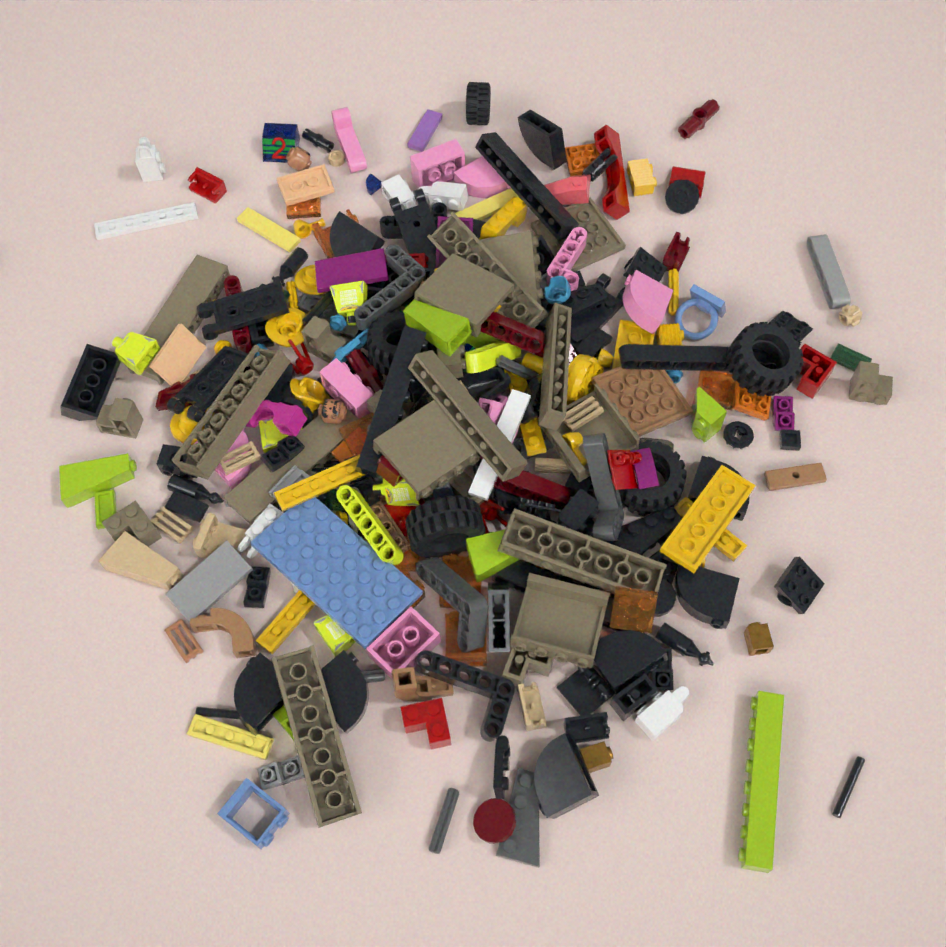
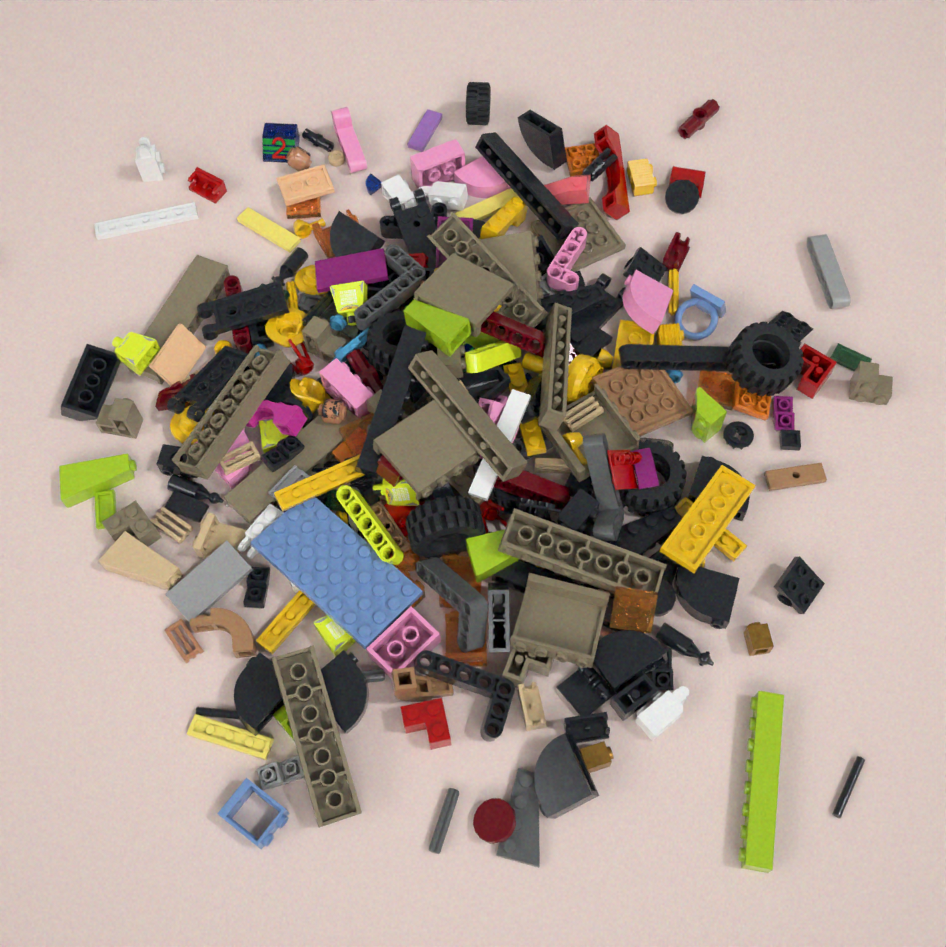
(501, 765): black hinge -> none
(515, 368): dark grey axle -> none
(558, 290): dark azure hair -> none
(850, 315): tan gear -> none

